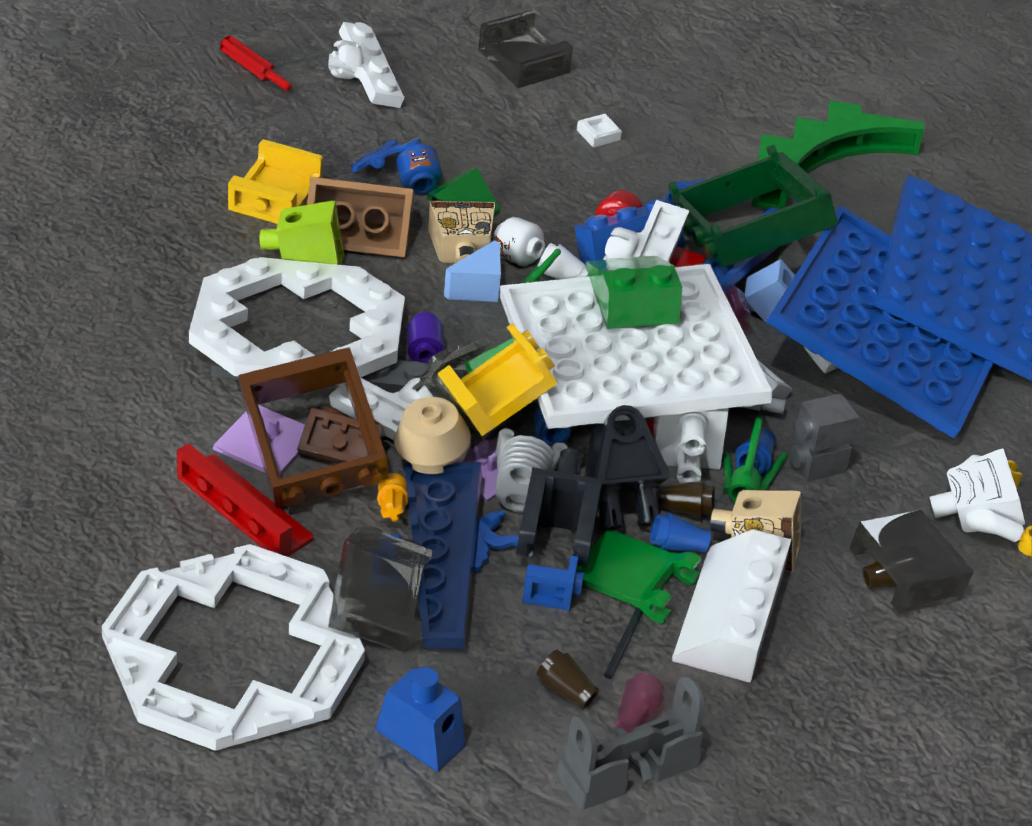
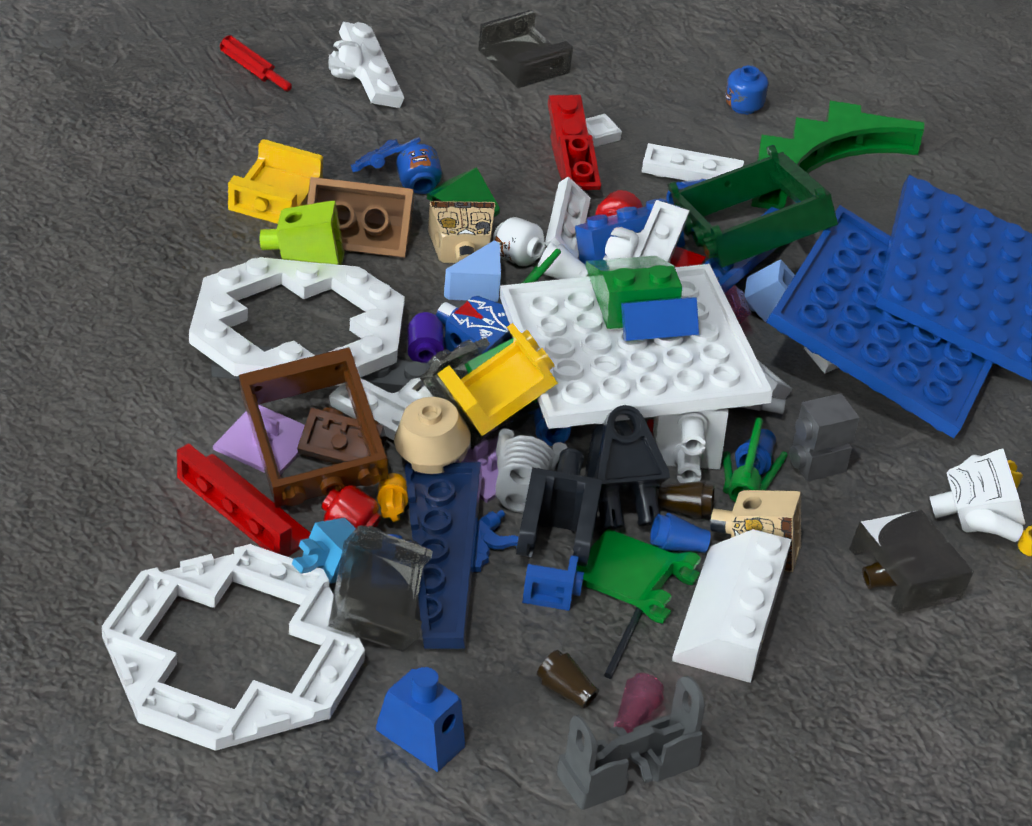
(324, 547): none -> dark azure brick
(353, 505): none -> red head
(474, 321): none -> blue torso
(568, 211): none -> white plate
(571, 142): none -> red slope
(660, 318): none -> blue tile
(685, 164): none -> white plate
(746, 89): none -> blue head

